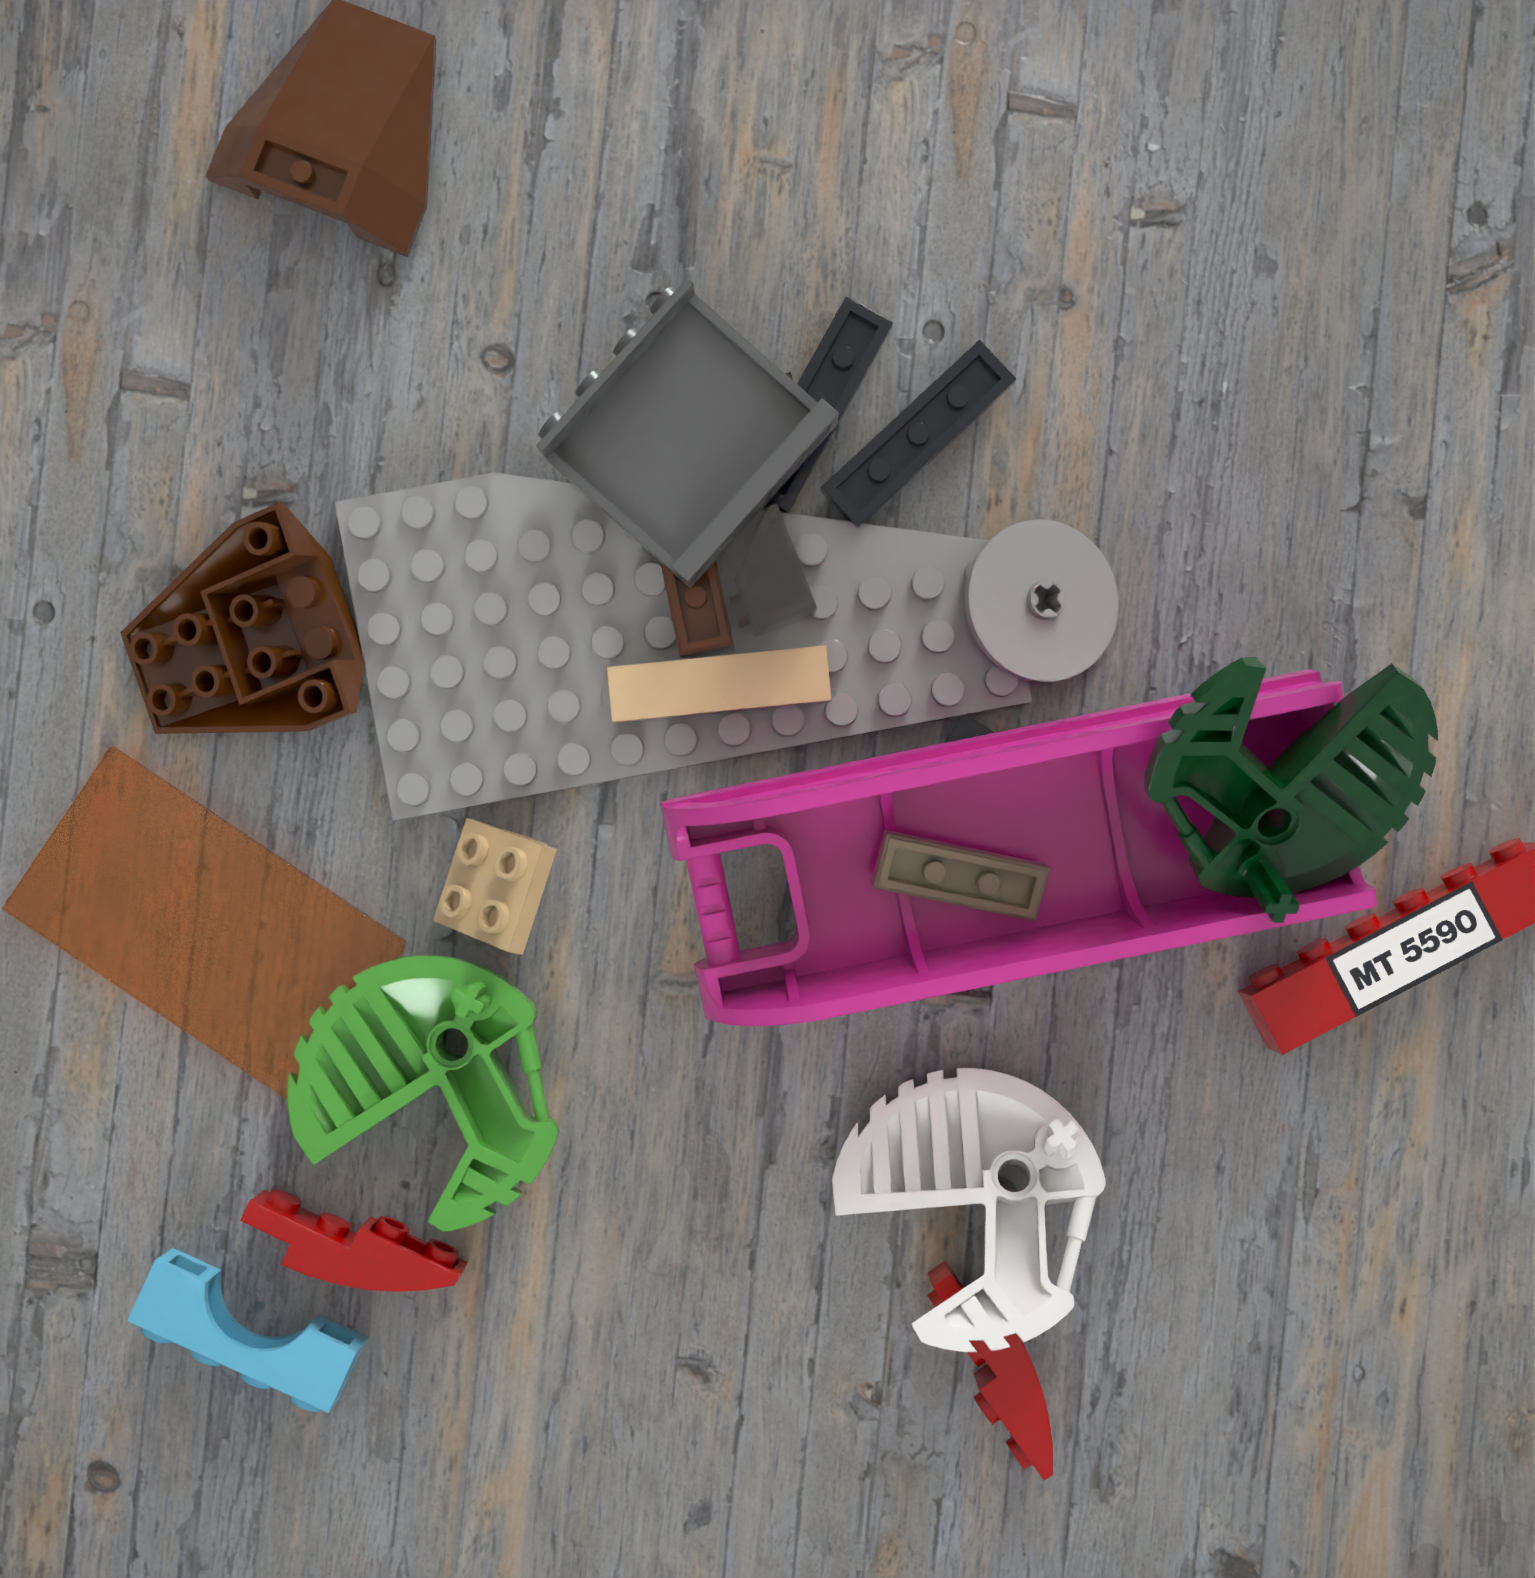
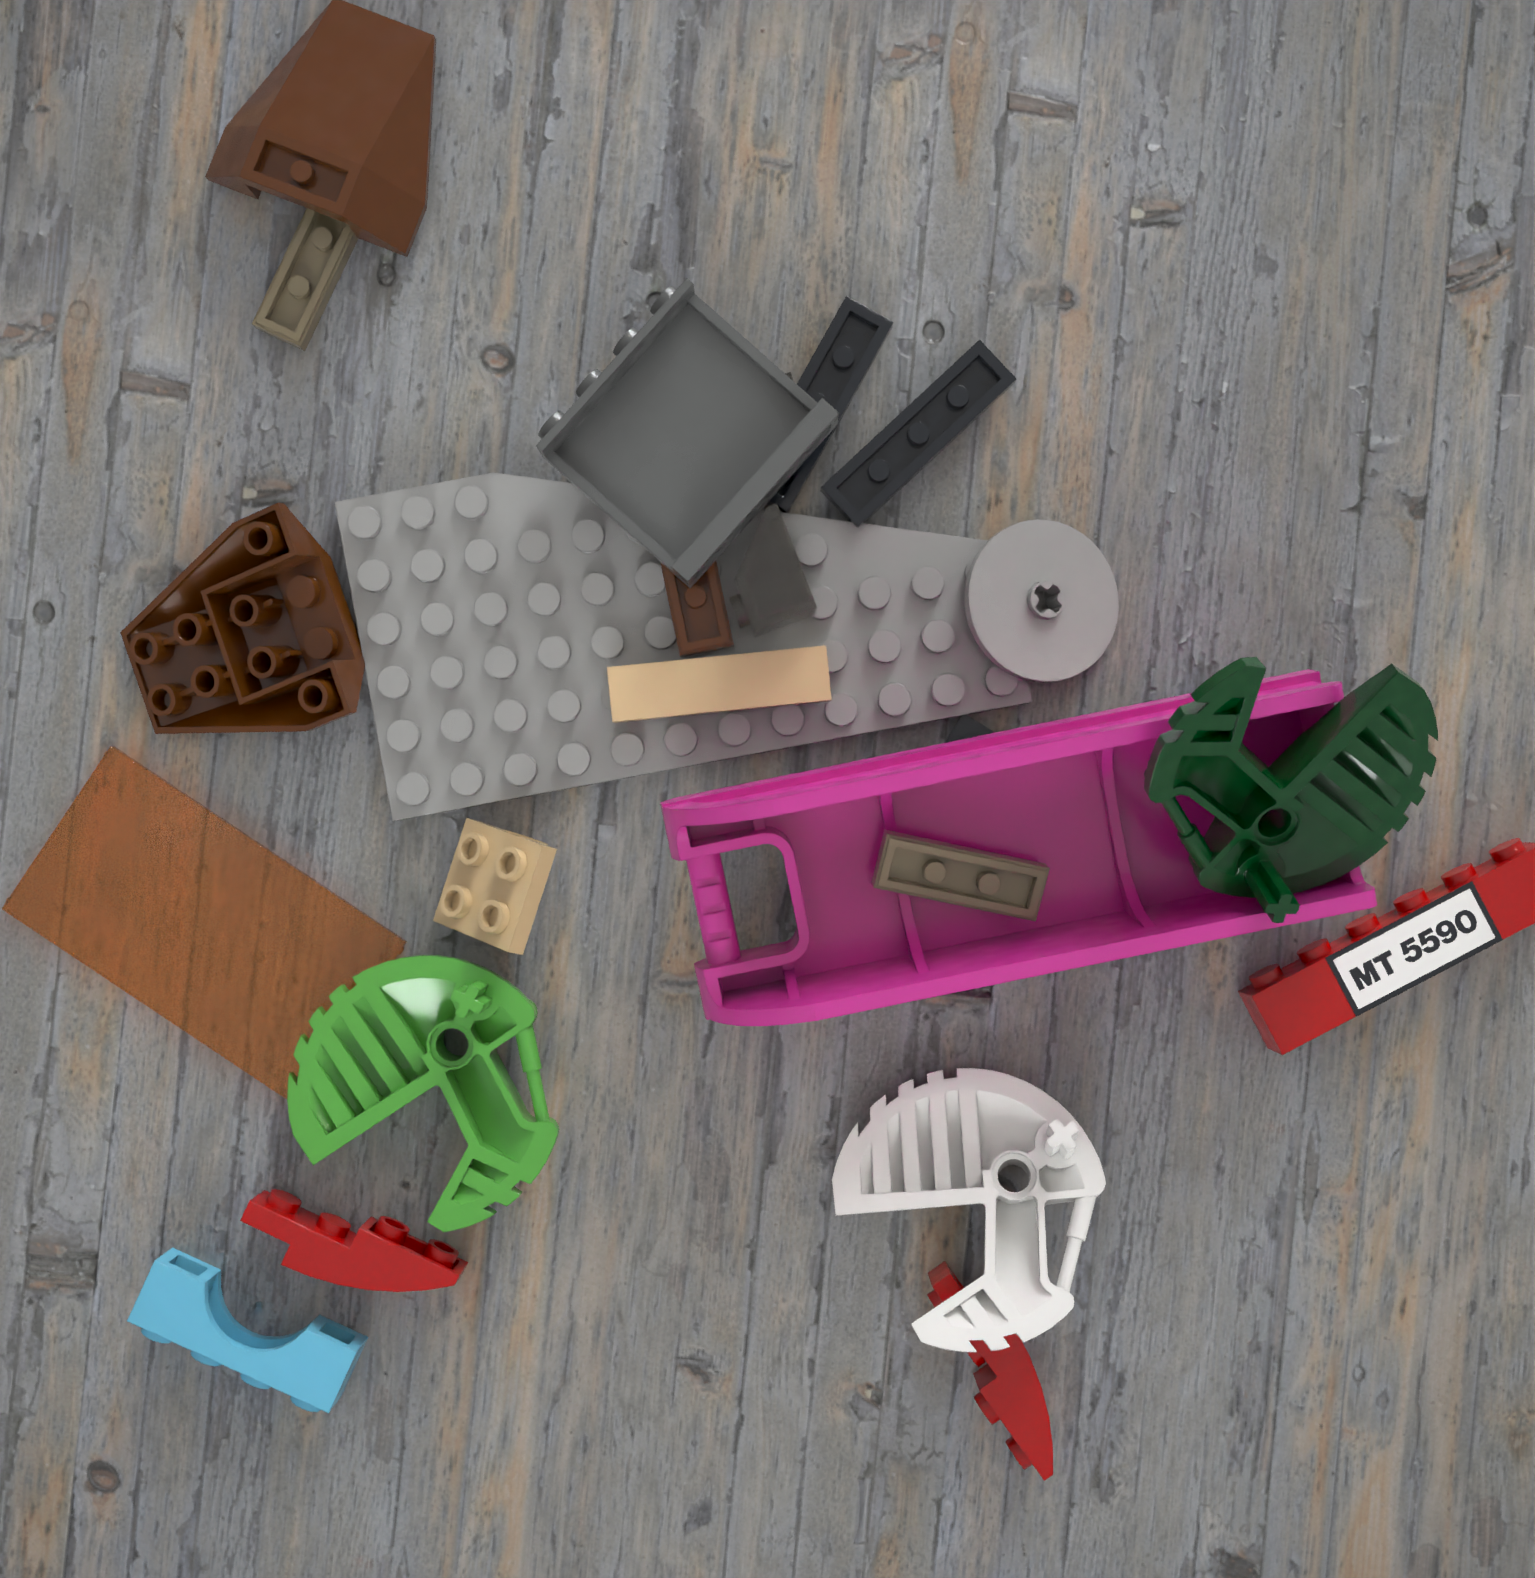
(305, 279): none -> dark tan tile

